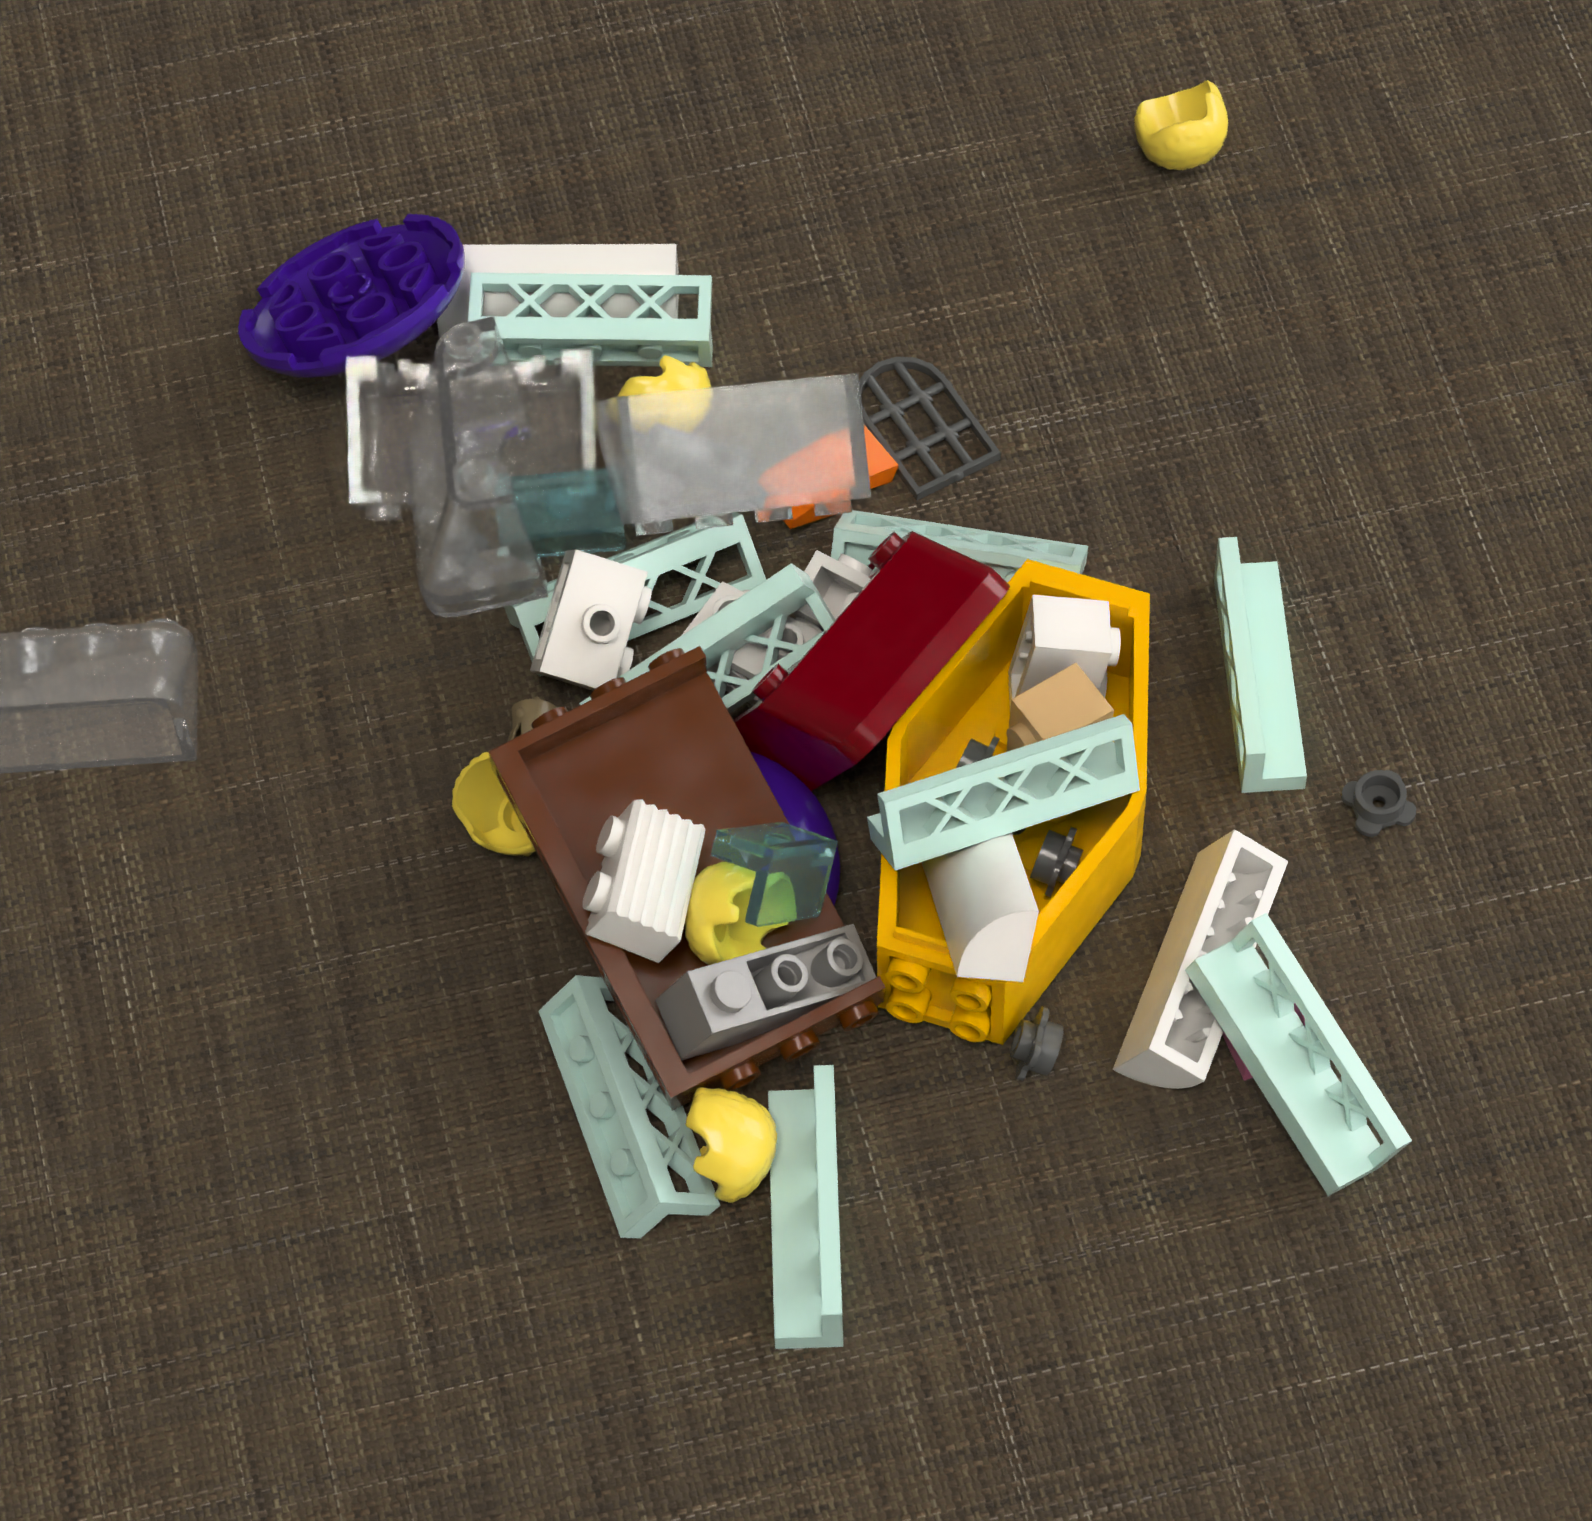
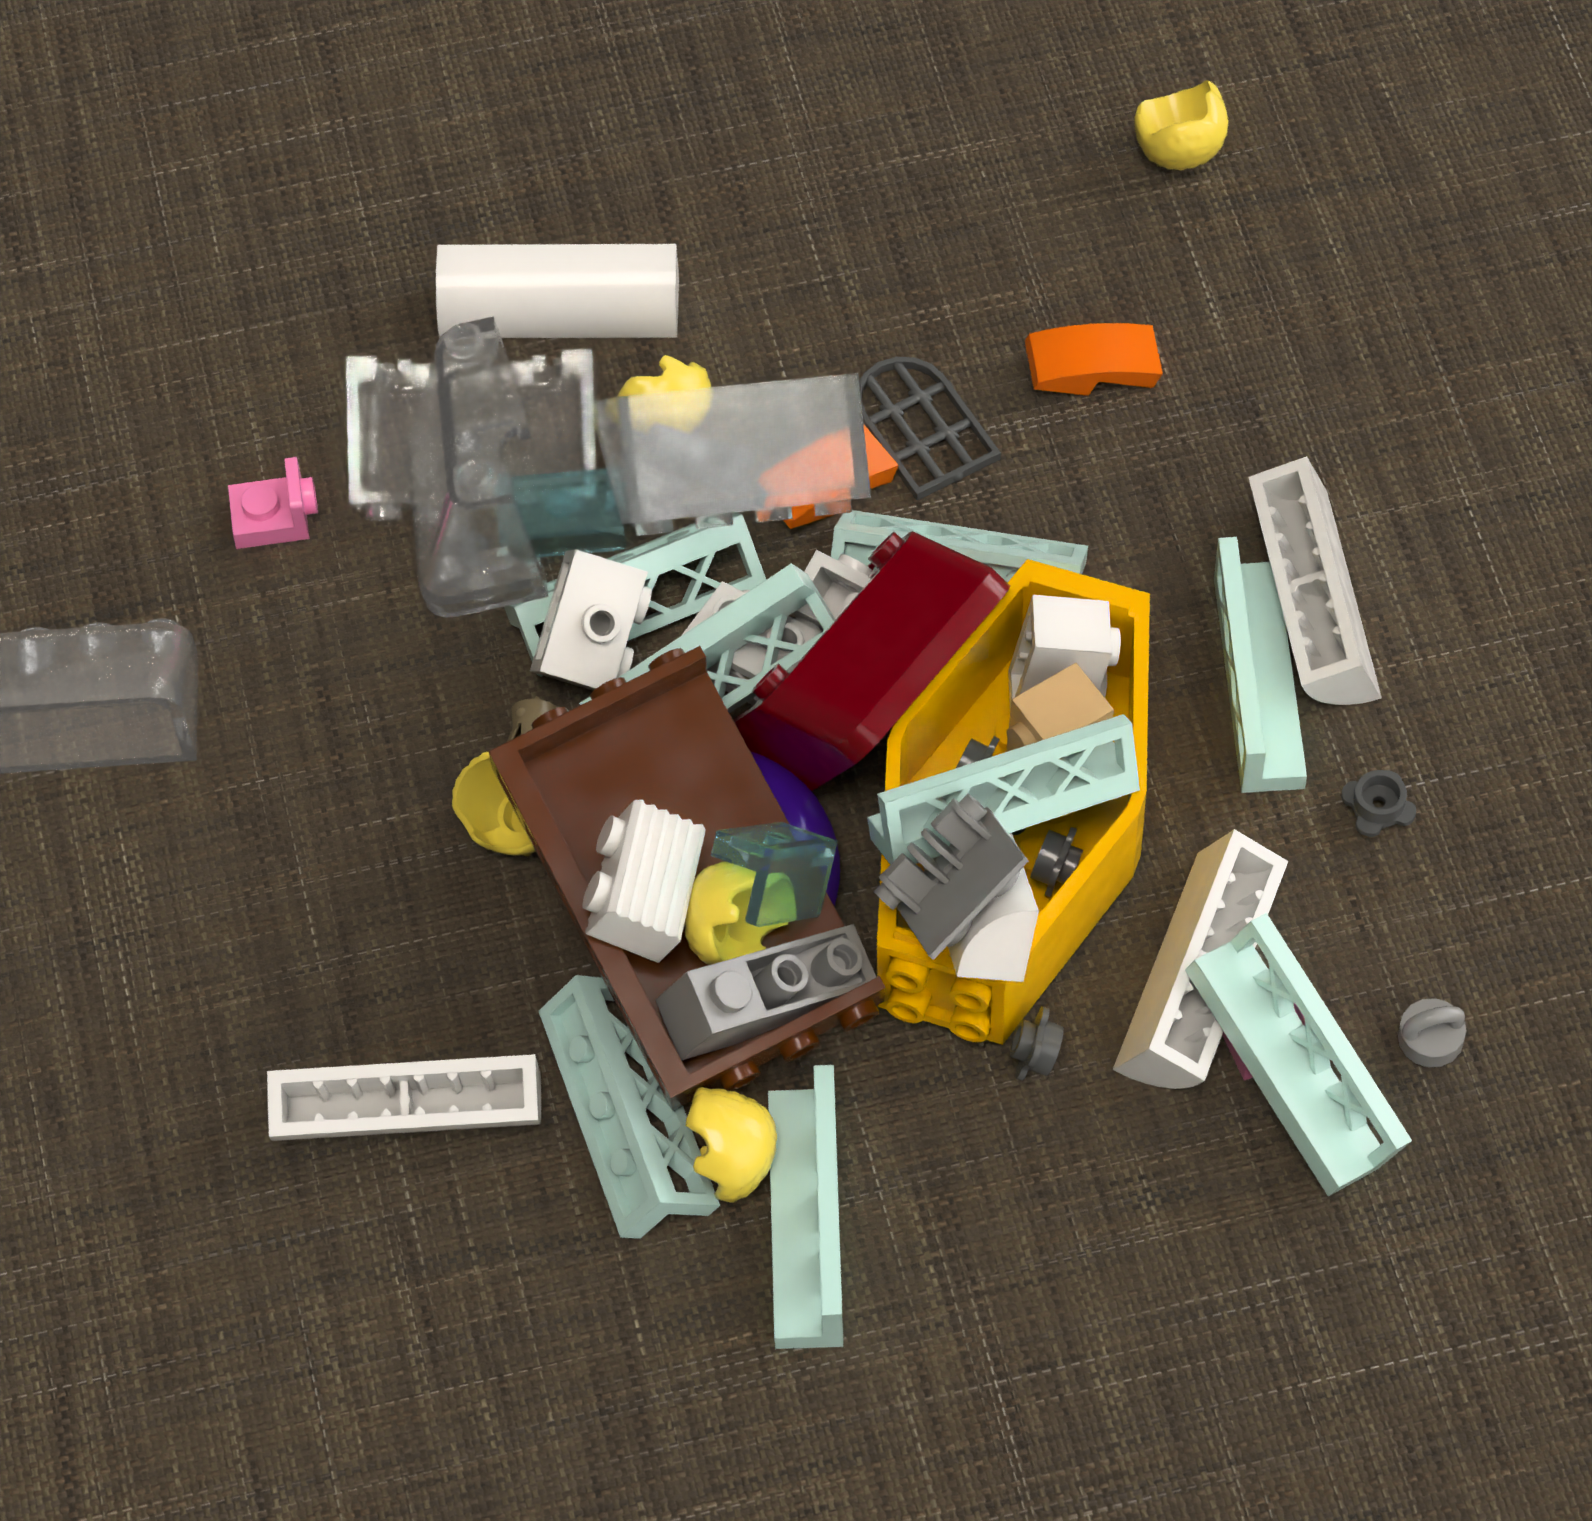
(272, 508): none -> bright pink bracket
(354, 296): dark purple brick -> none
(404, 1097): none -> white brick
(613, 340): light aqua fence -> none
(960, 882): none -> light grey hinge
(1082, 355): none -> orange slope
(1314, 585): none -> white brick
(1432, 1032): none -> light grey tile

